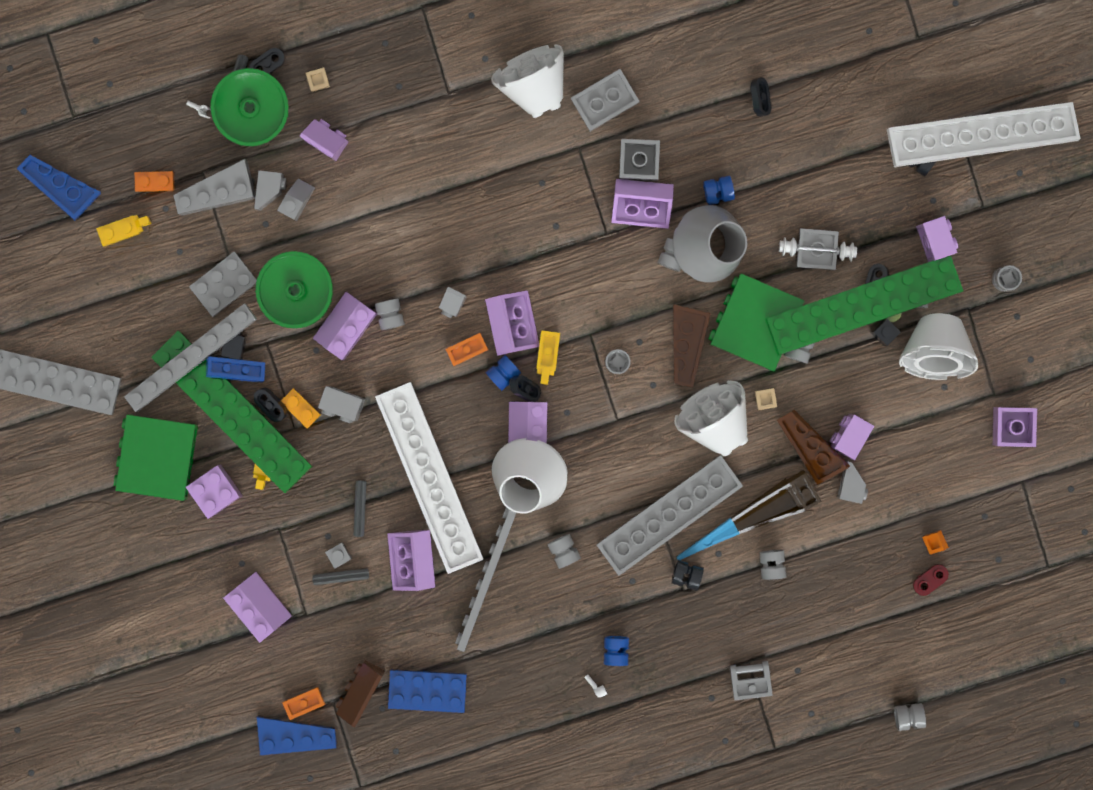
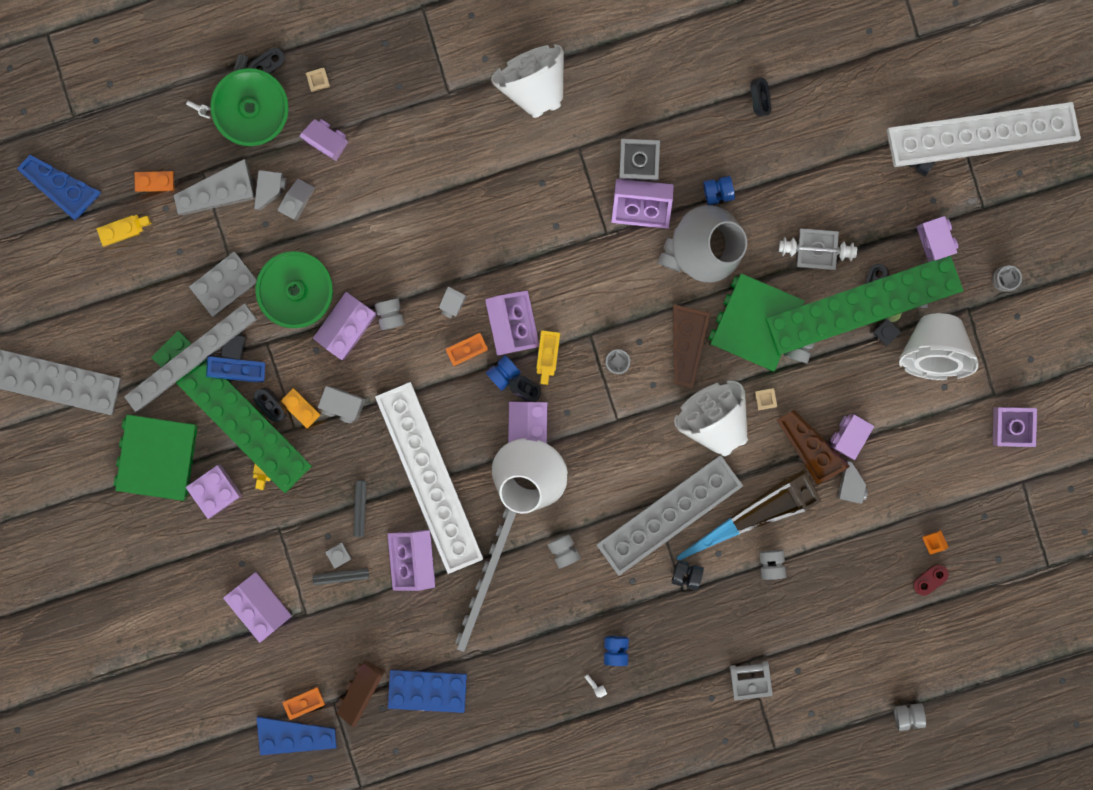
(605, 100): light grey plate -> none

